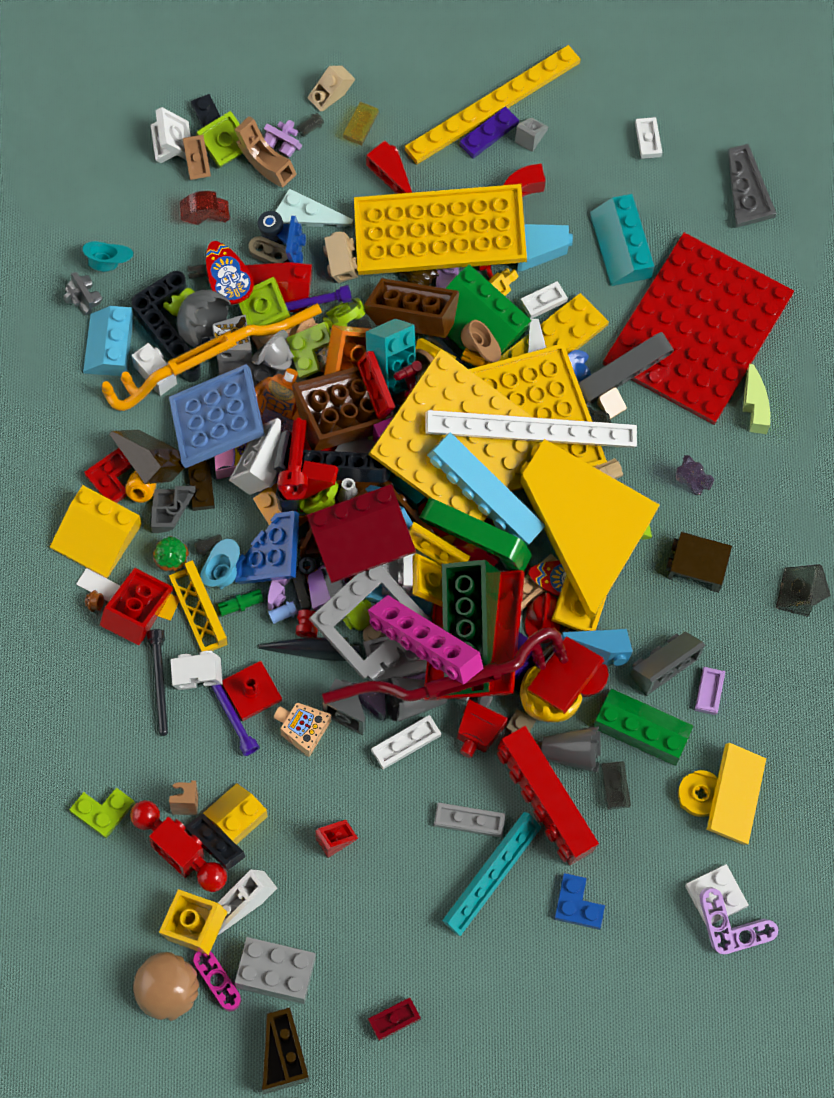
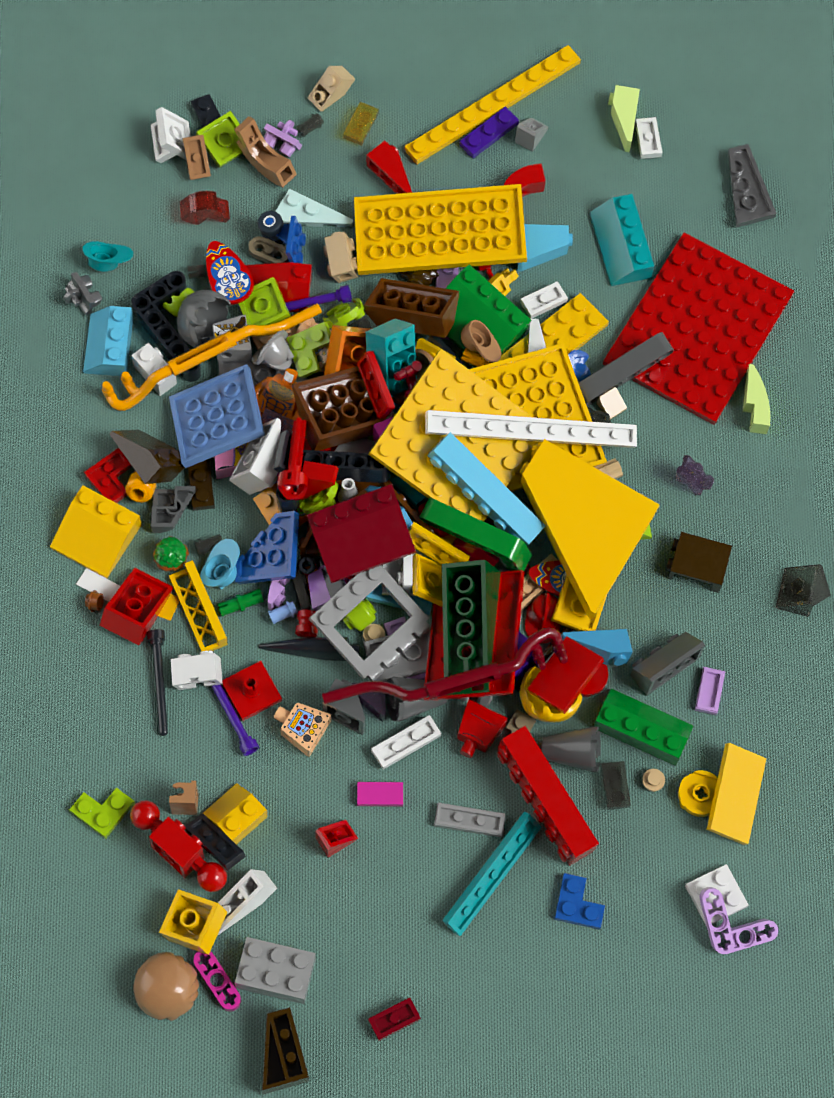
(380, 794): none -> dark pink tile
(425, 639): dark pink brick -> none
(623, 112): none -> yellowish green slope
(653, 780): none -> tan plate

